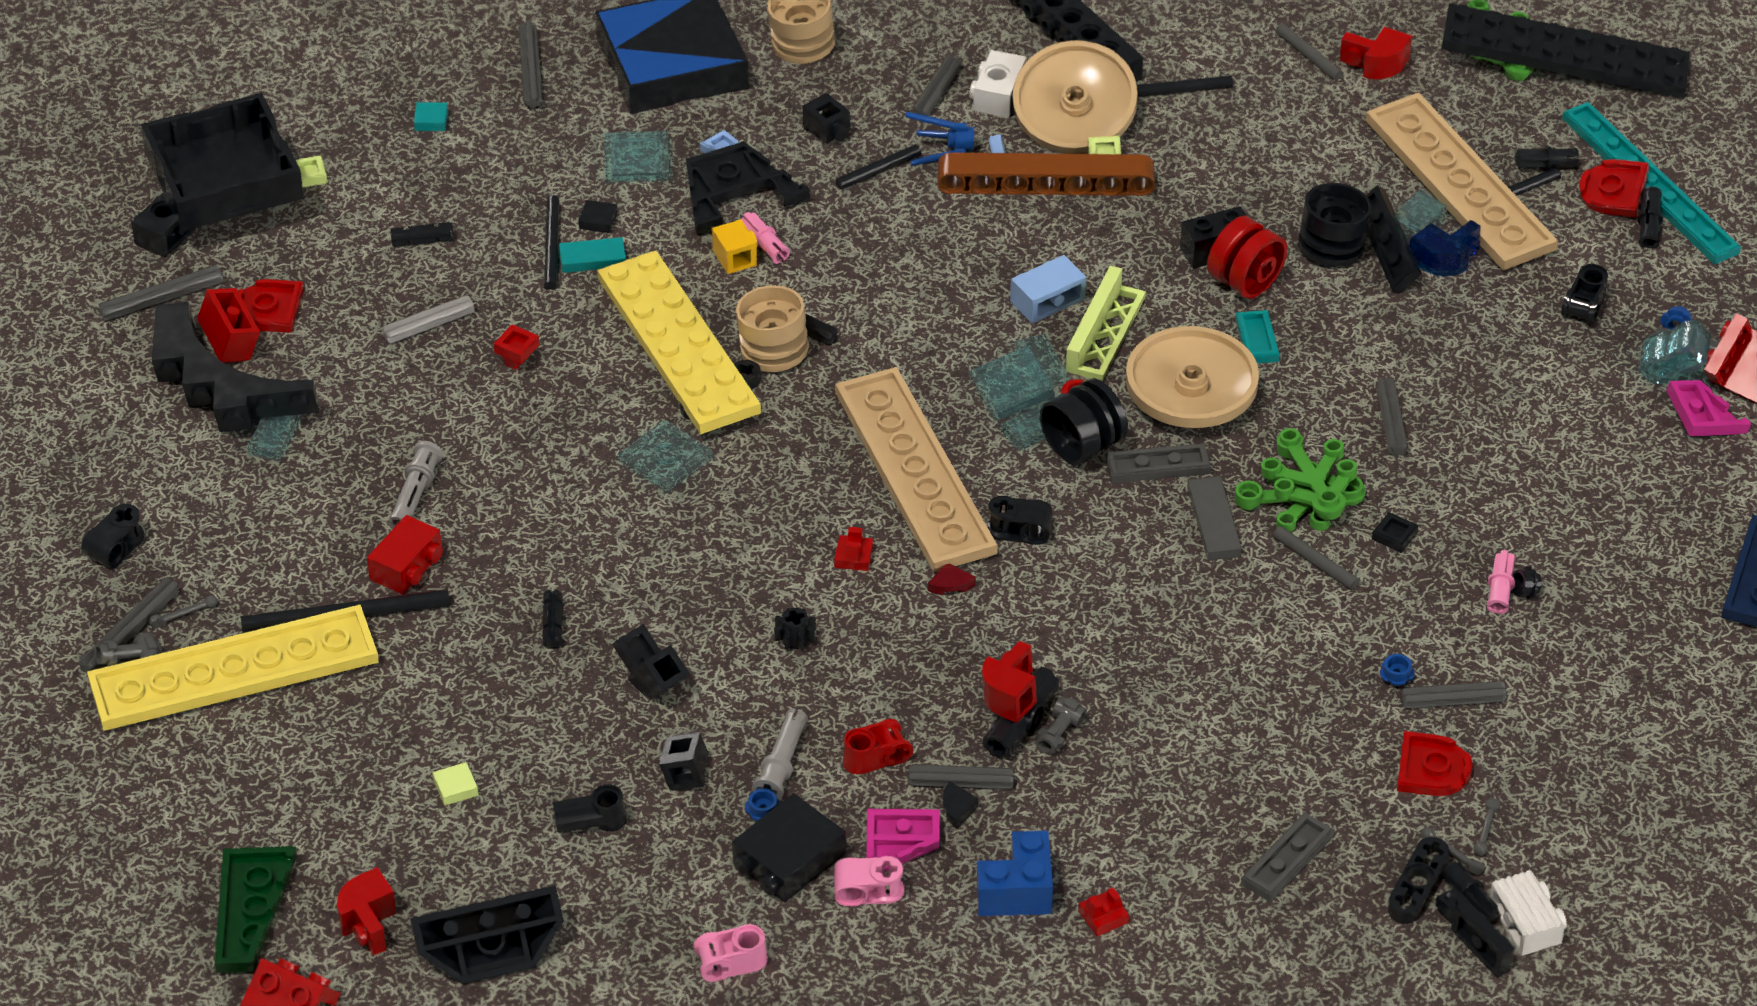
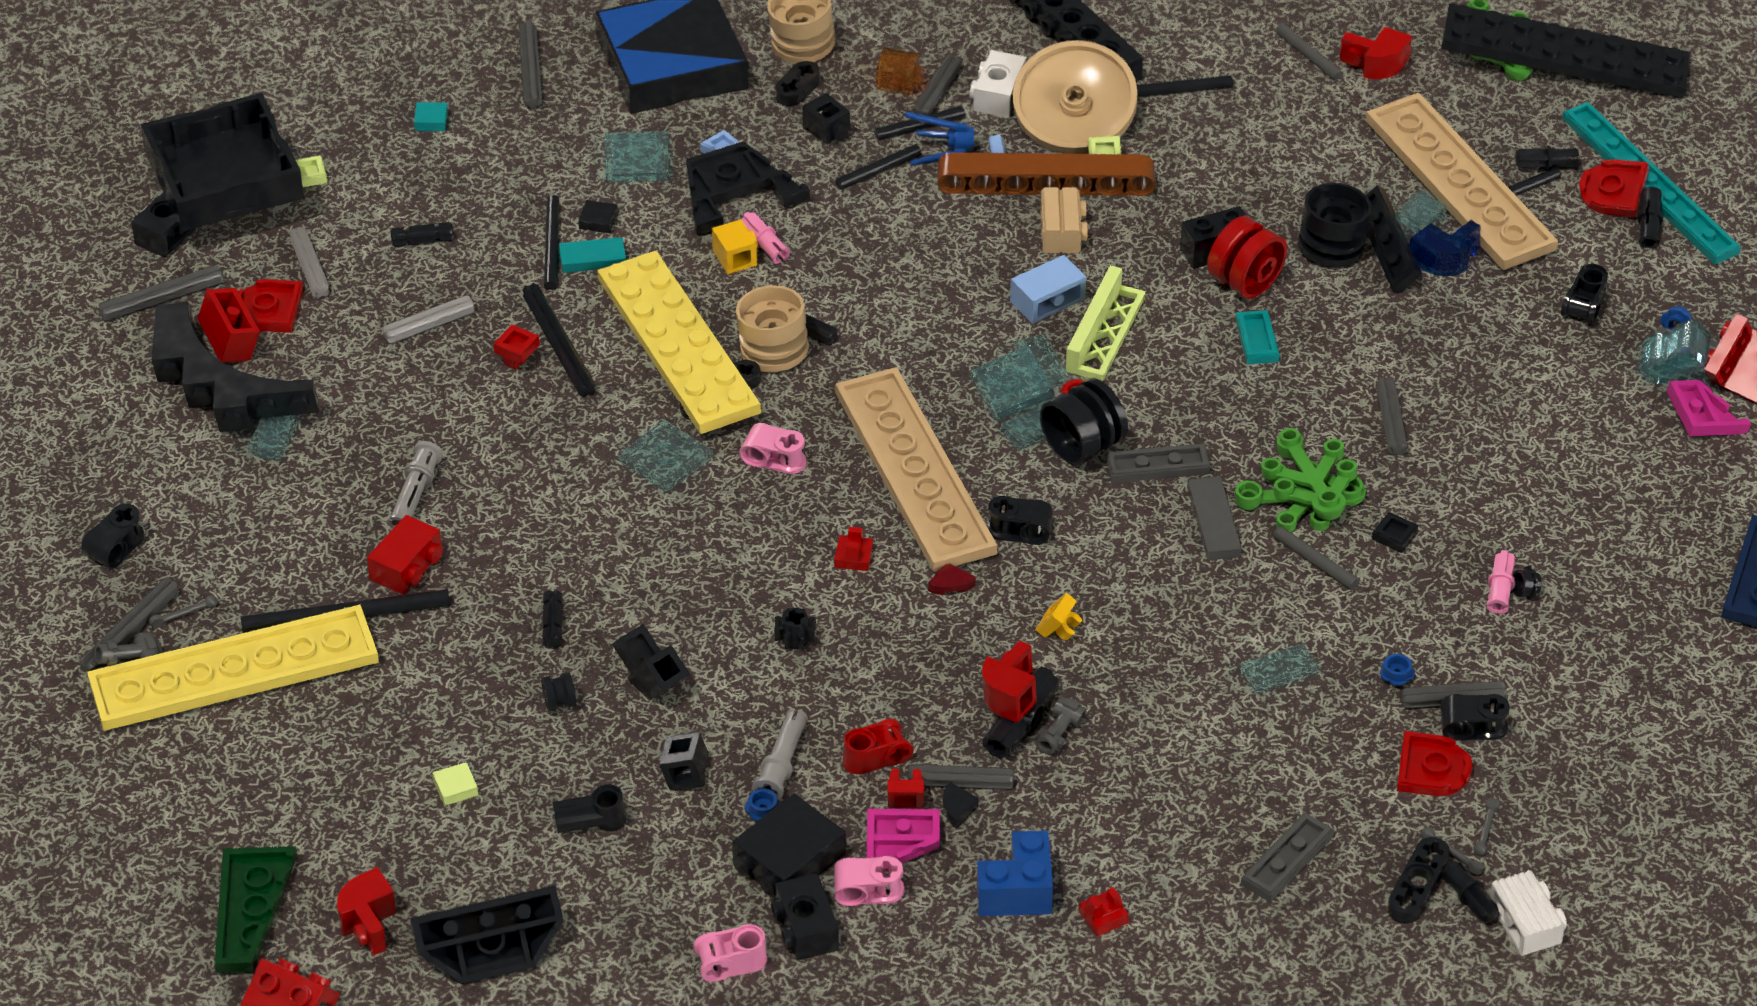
(309, 262): none -> light grey axle
(558, 691): none -> black wheel
(559, 340): none -> black axle
(770, 448): none -> bright pink piece
(793, 80): none -> black beam
(805, 916): none -> black brick
(898, 71): none -> clear orange brick
(905, 792): none -> red tile
(913, 125): none -> black bar
(1058, 617): none -> yellow tile
(1062, 220): none -> tan brick
(1192, 377): tan dish -> none
(1279, 668): none -> clear light blue tile
(1471, 718): none -> black piece
(1476, 932): black hinge -> none

